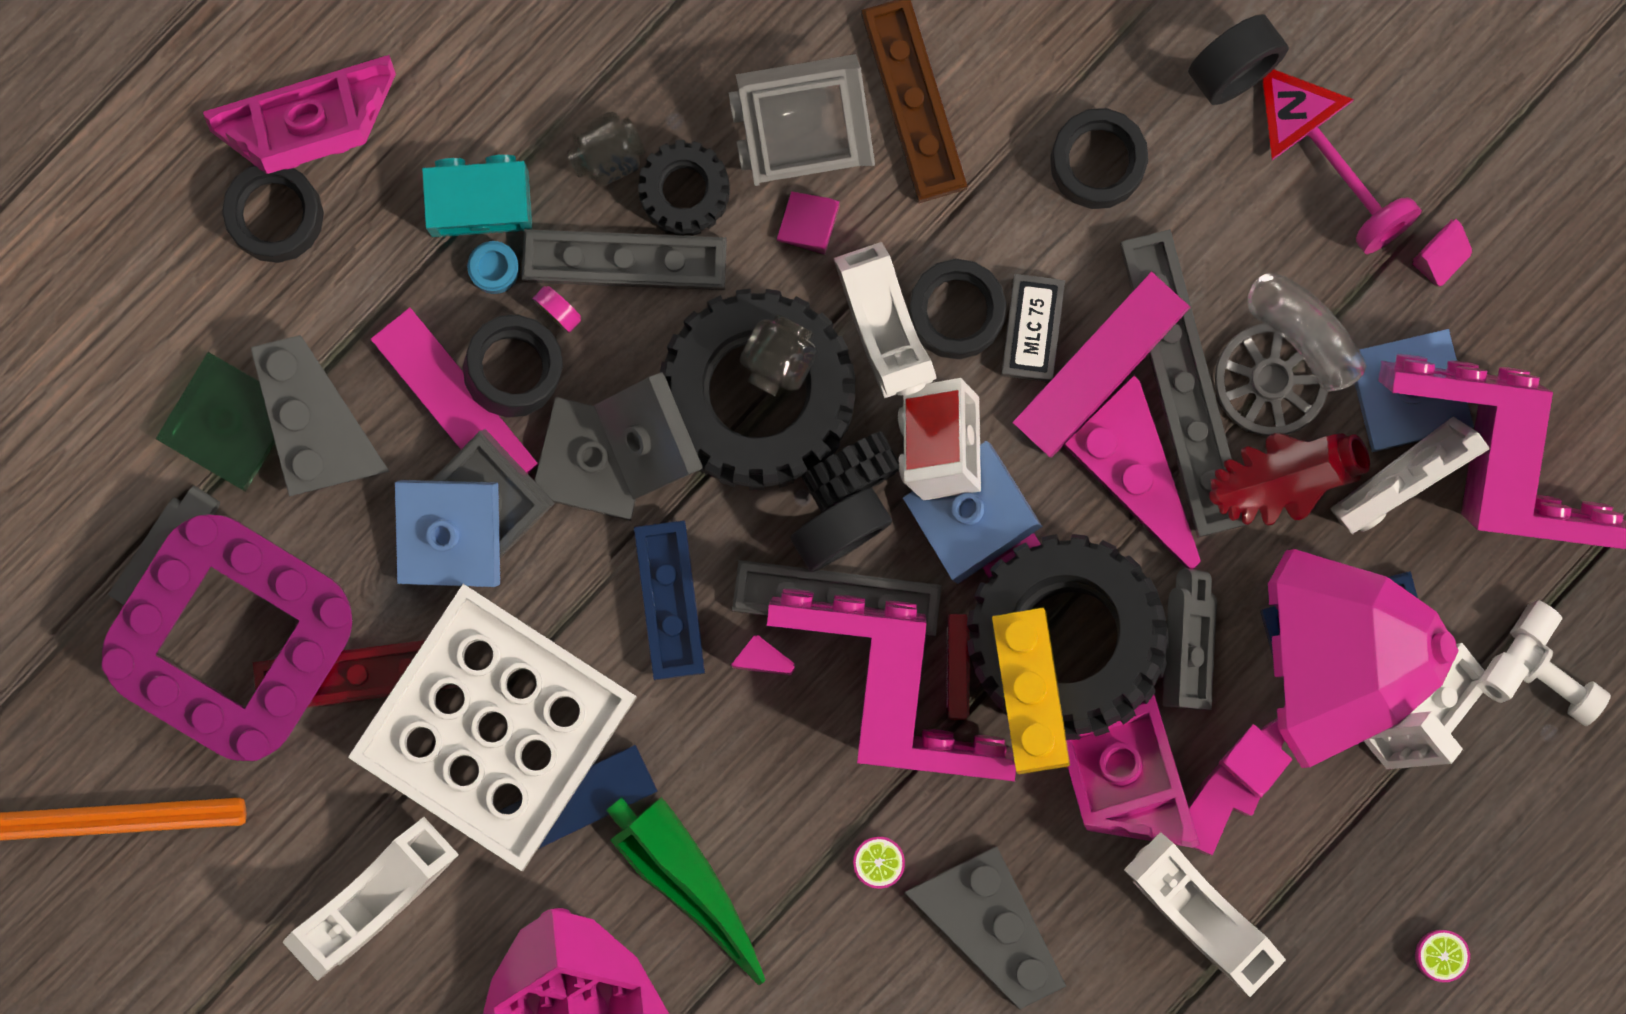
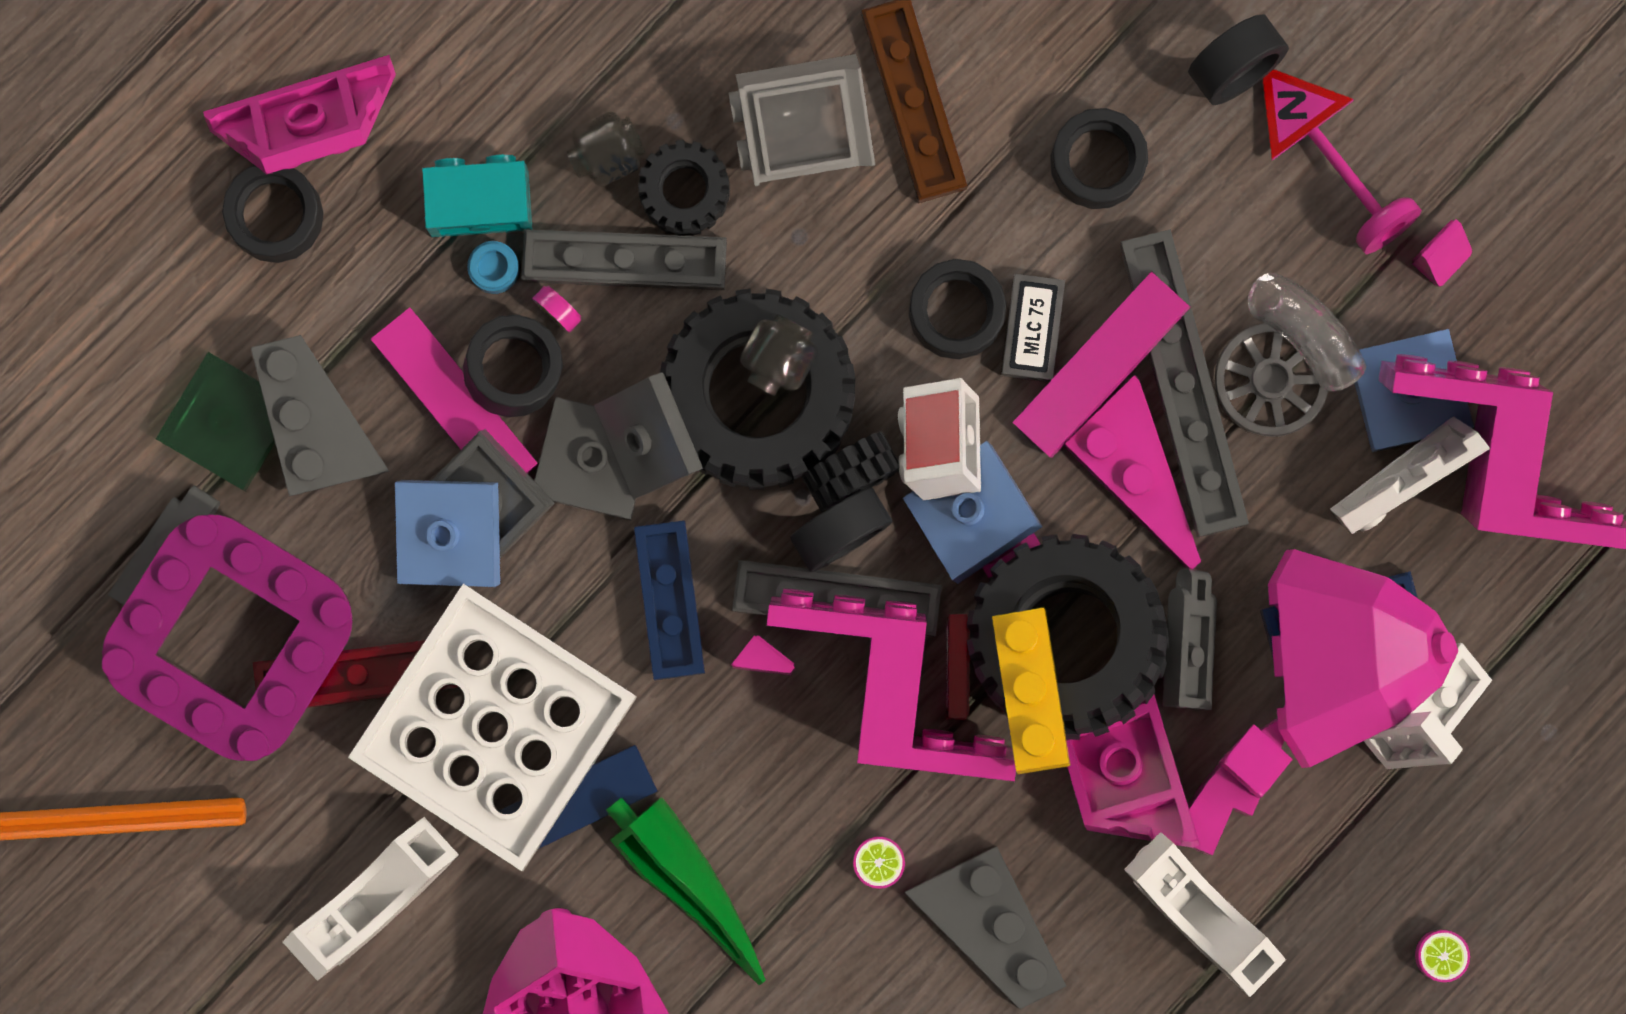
(808, 221): dark pink slope -> none
(884, 321): white arch -> none
(1288, 476): dark red plant -> none
(1530, 659): white bar -> none

